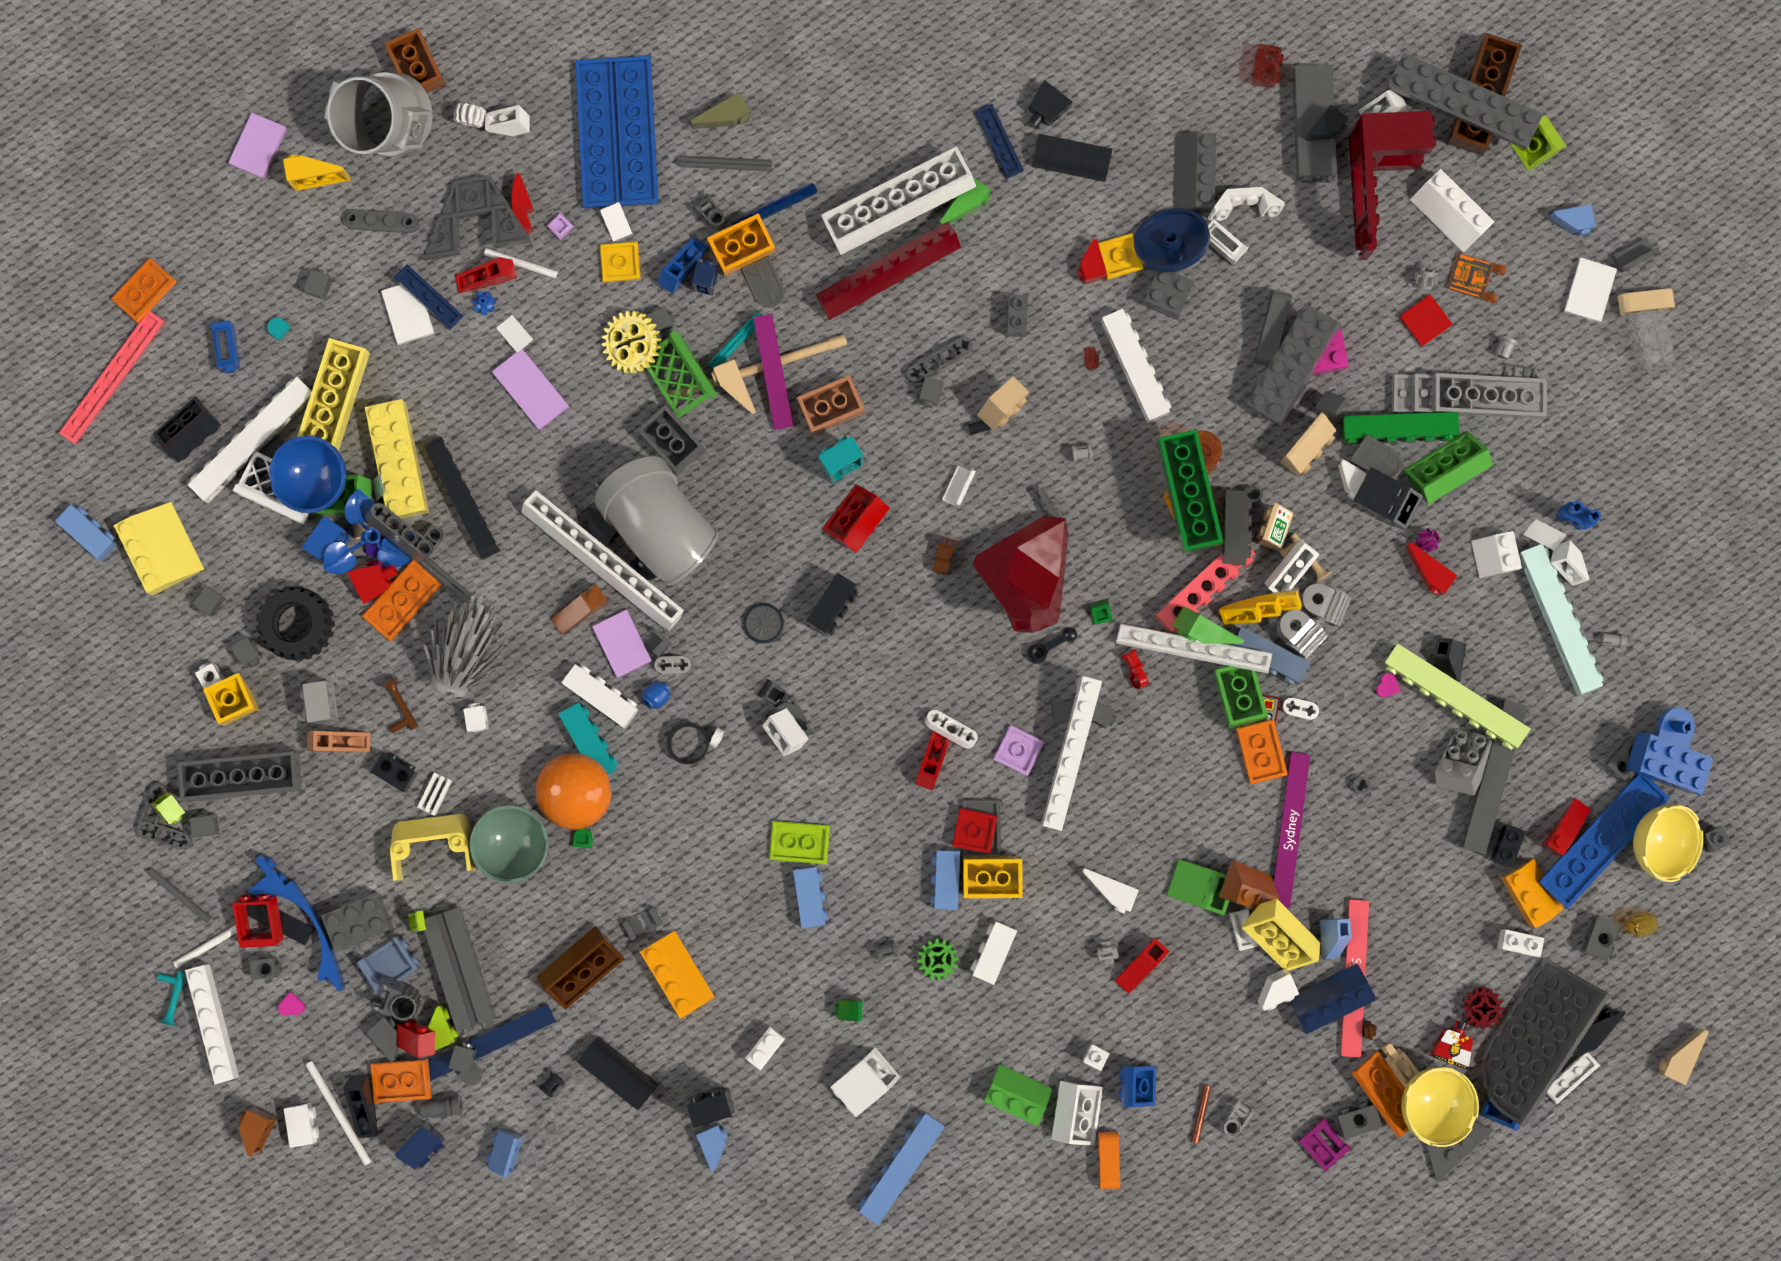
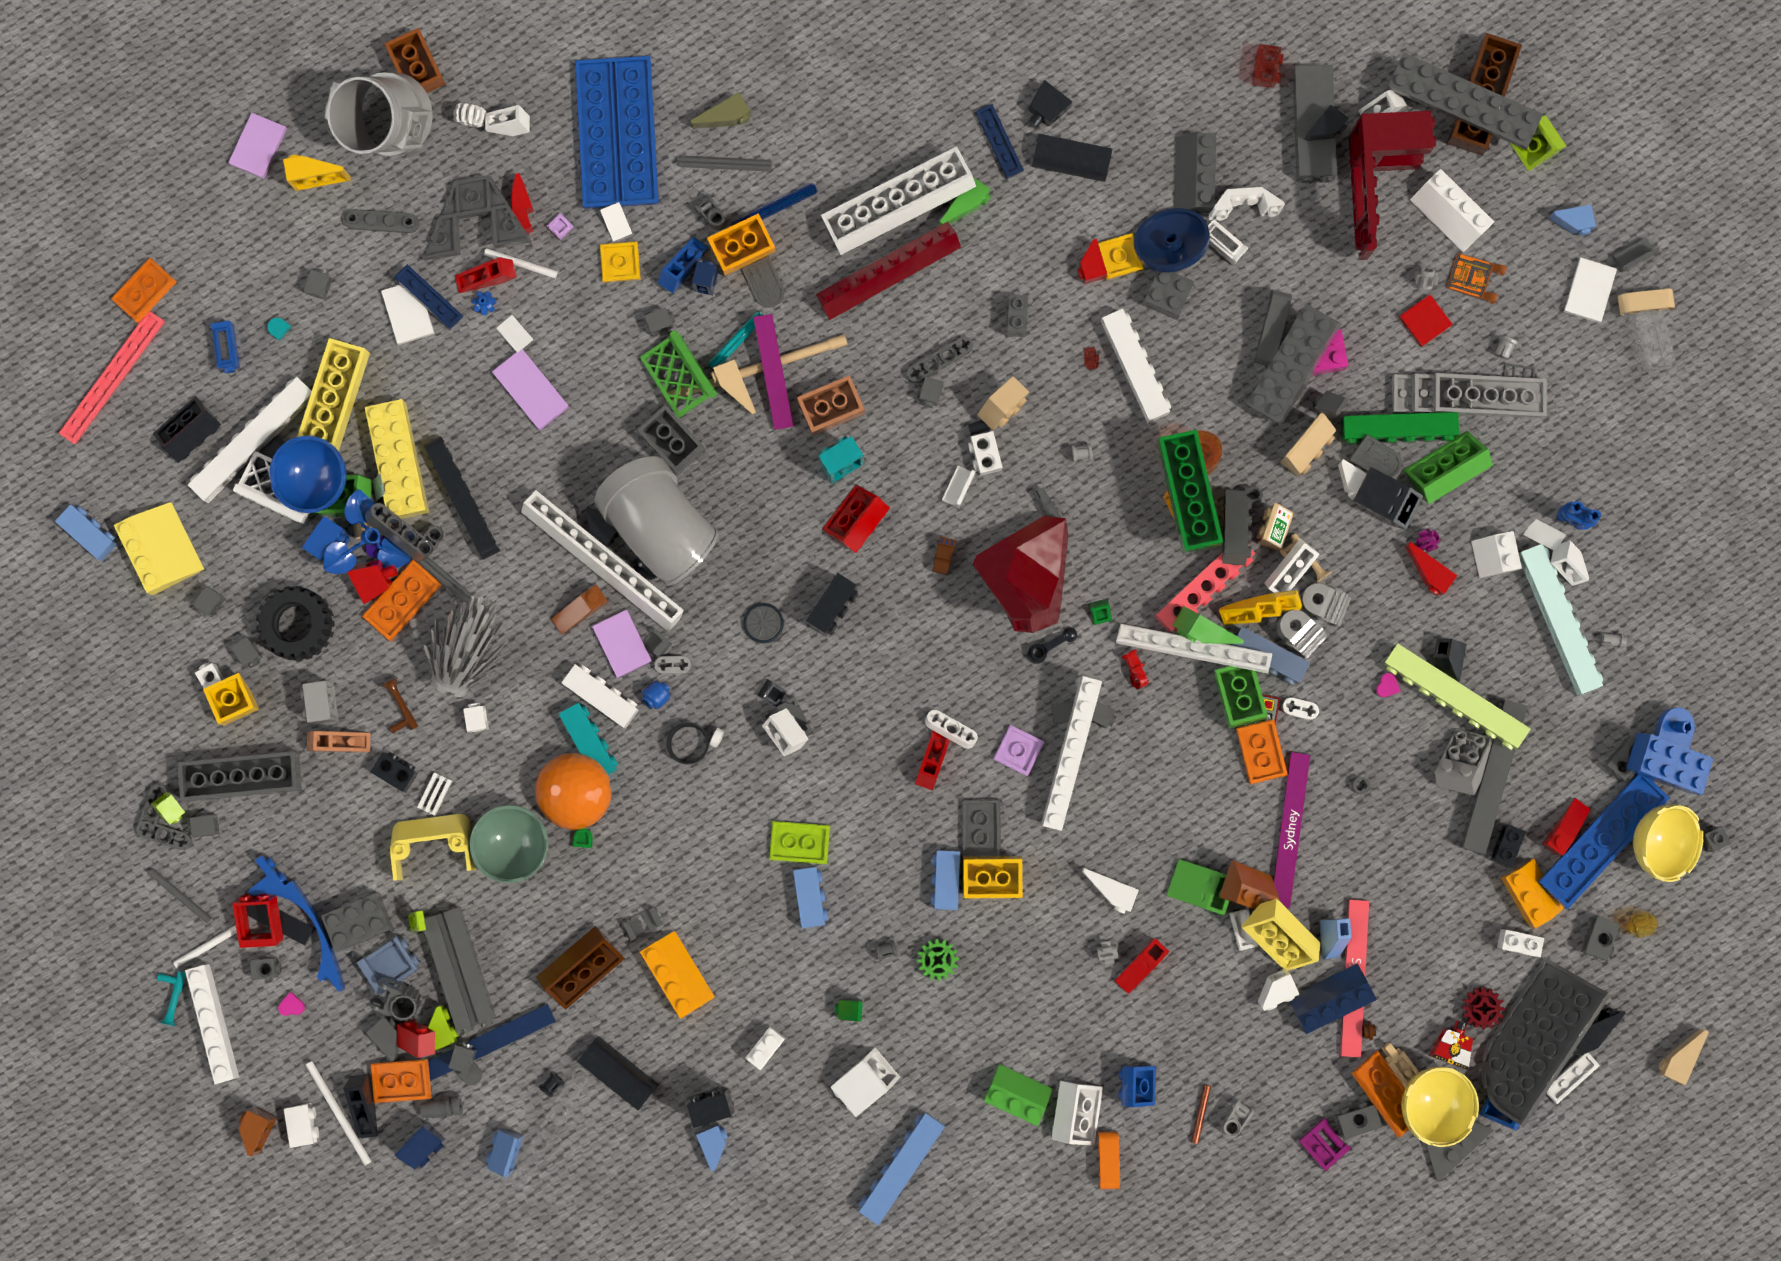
(636, 358): light yellow gear -> none
(974, 831): red tile -> none
(990, 453): none -> white brick
(993, 952): white brick -> none
(1095, 1057): white brick -> none

